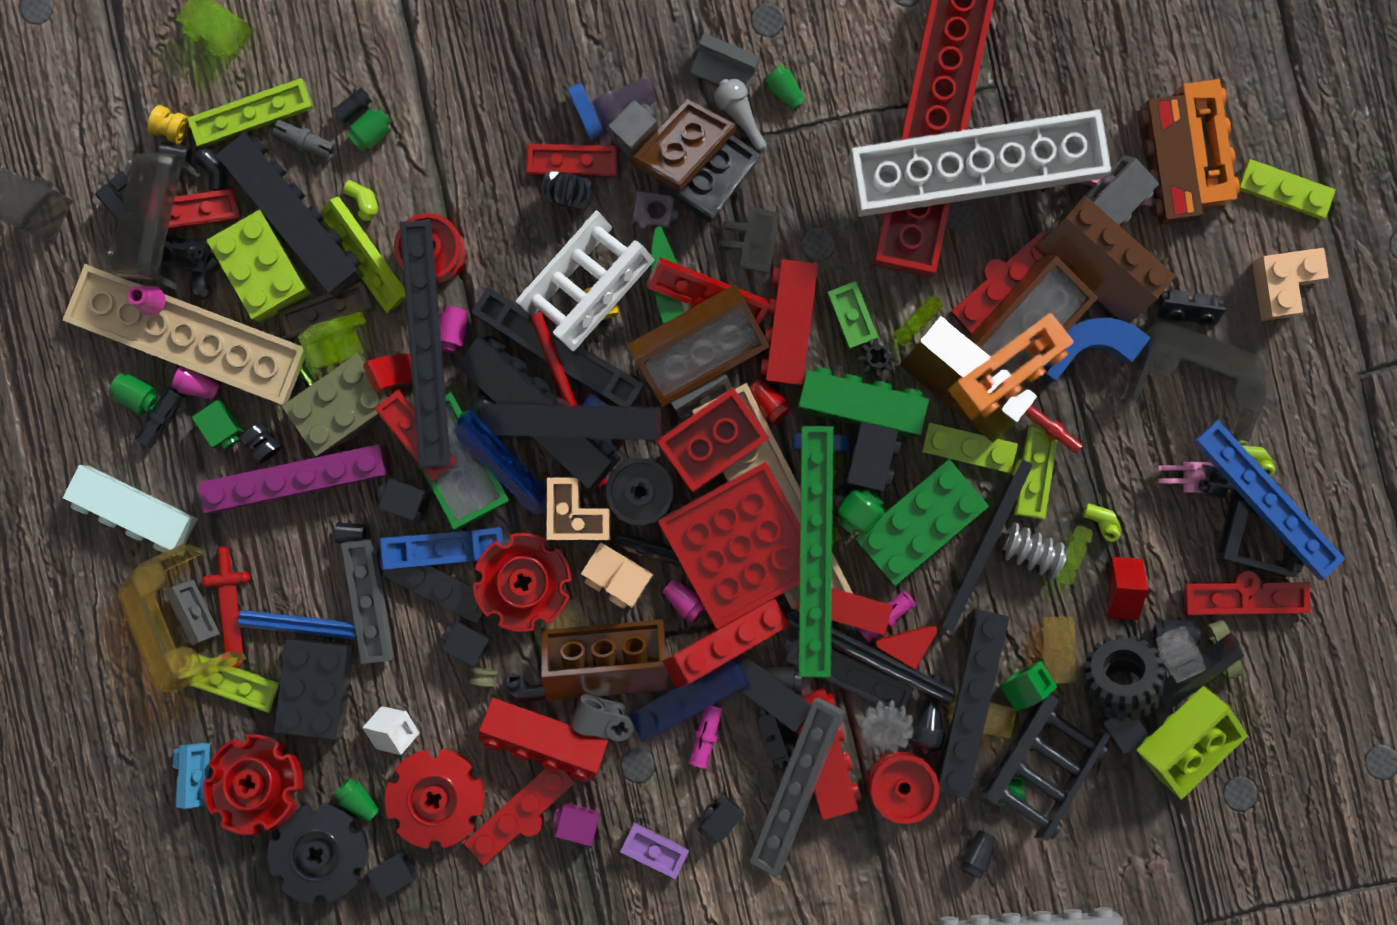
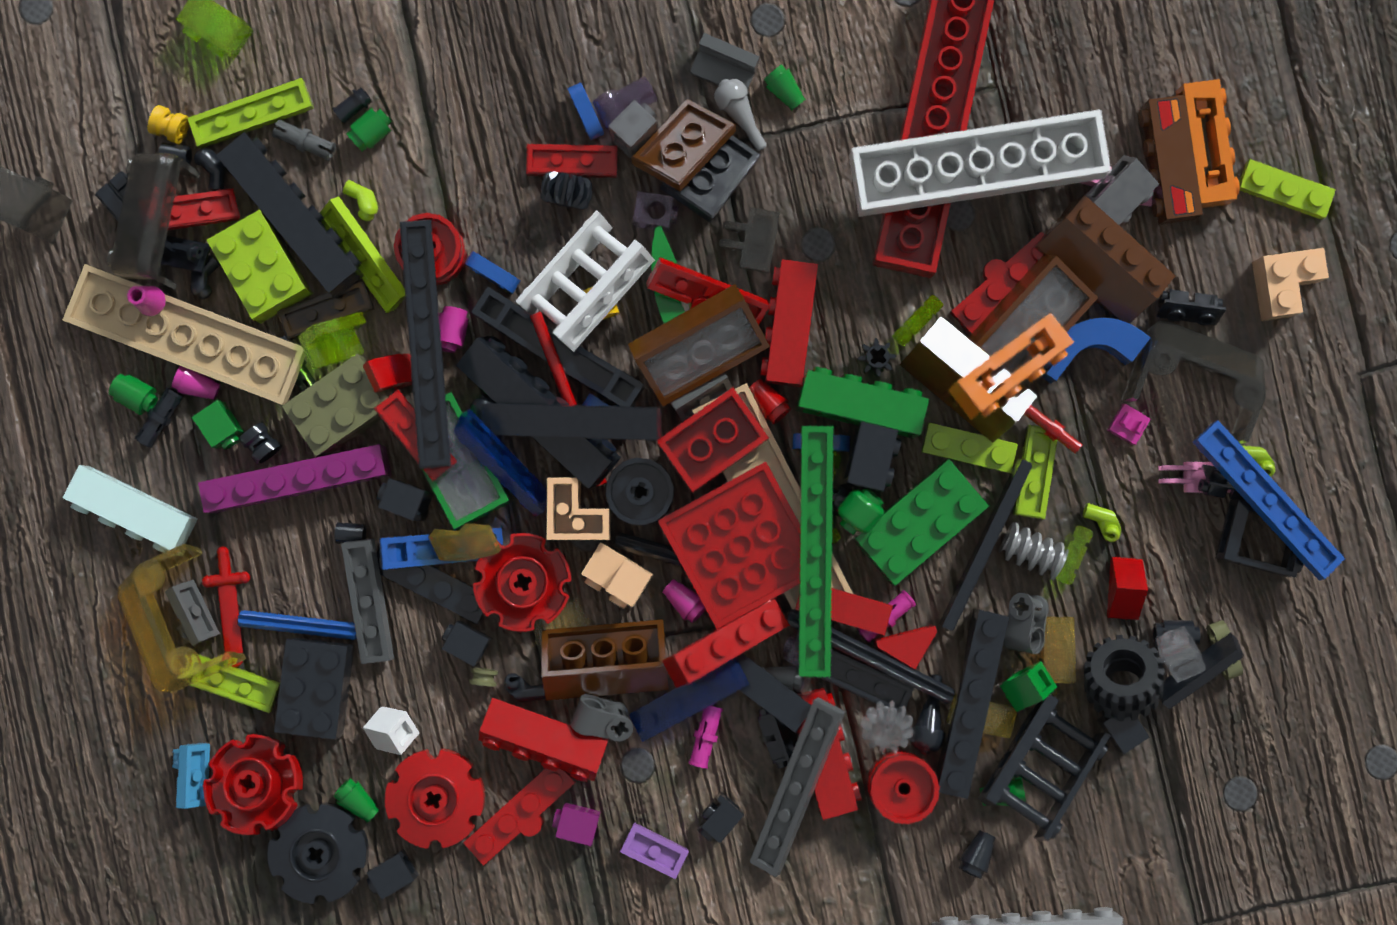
(469, 543): none -> clear yellow slope
(492, 272): none -> blue beam
(852, 315): bright green plate -> none
(1025, 624): none -> dark grey piece
(1128, 424): none -> dark pink tile
(1192, 742): lime brick -> none
(1247, 596): red hinge -> none

